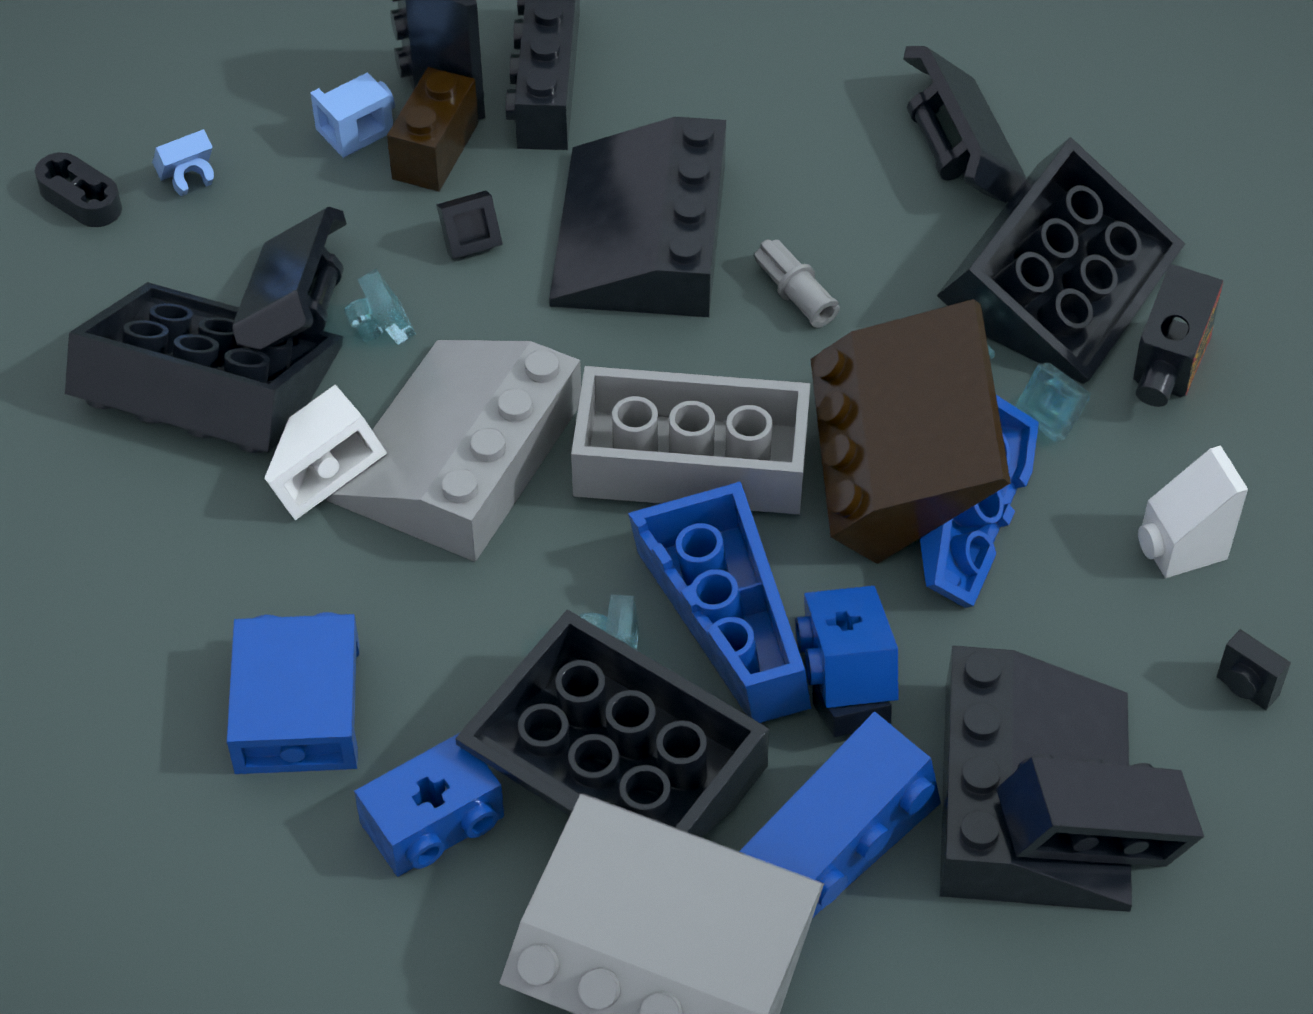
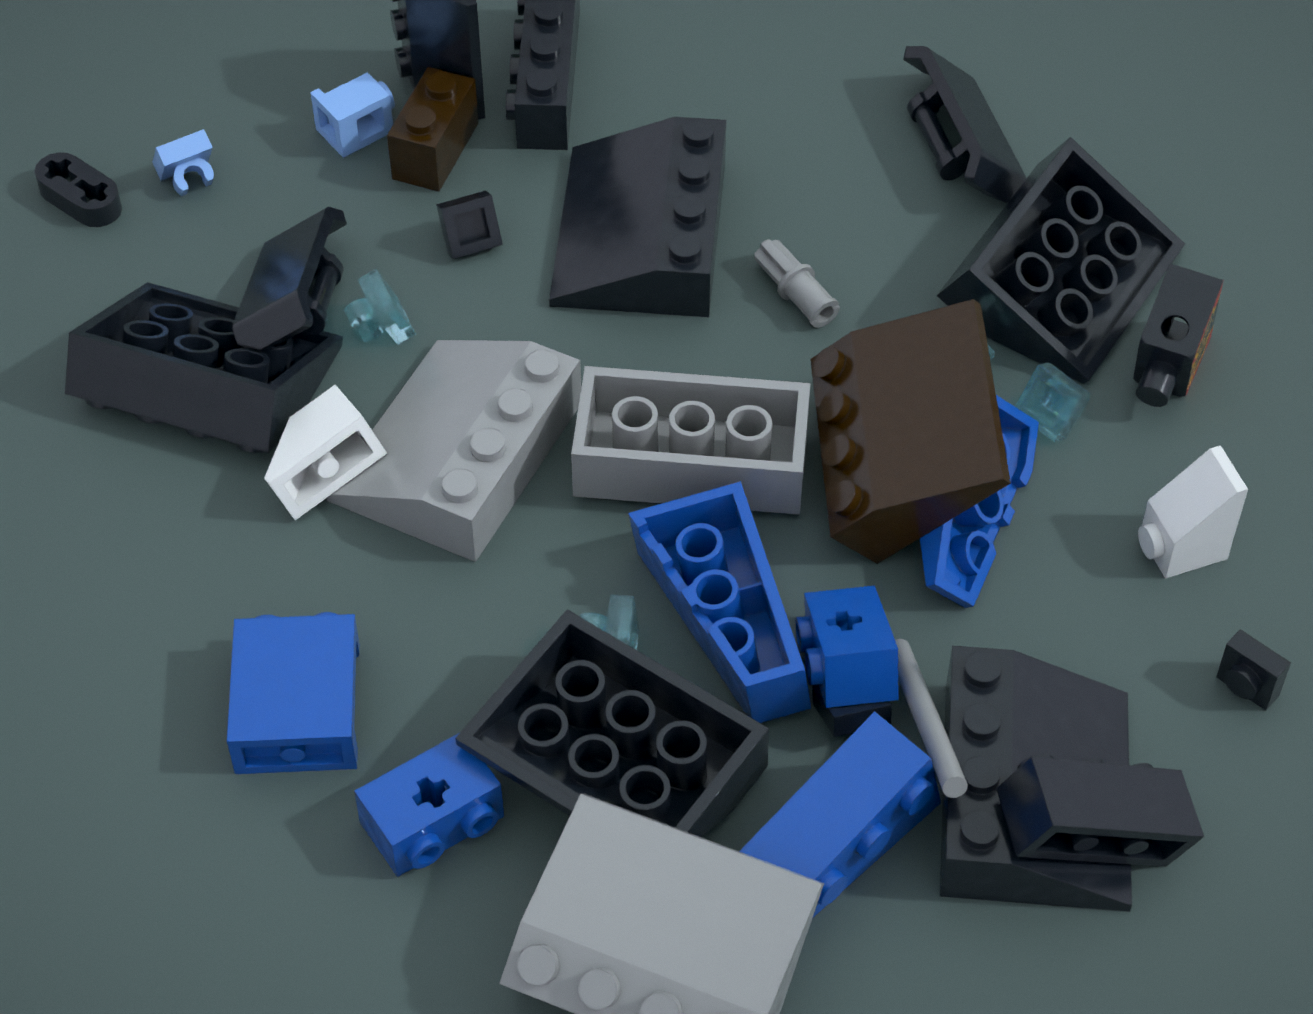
(929, 723): none -> light grey bar

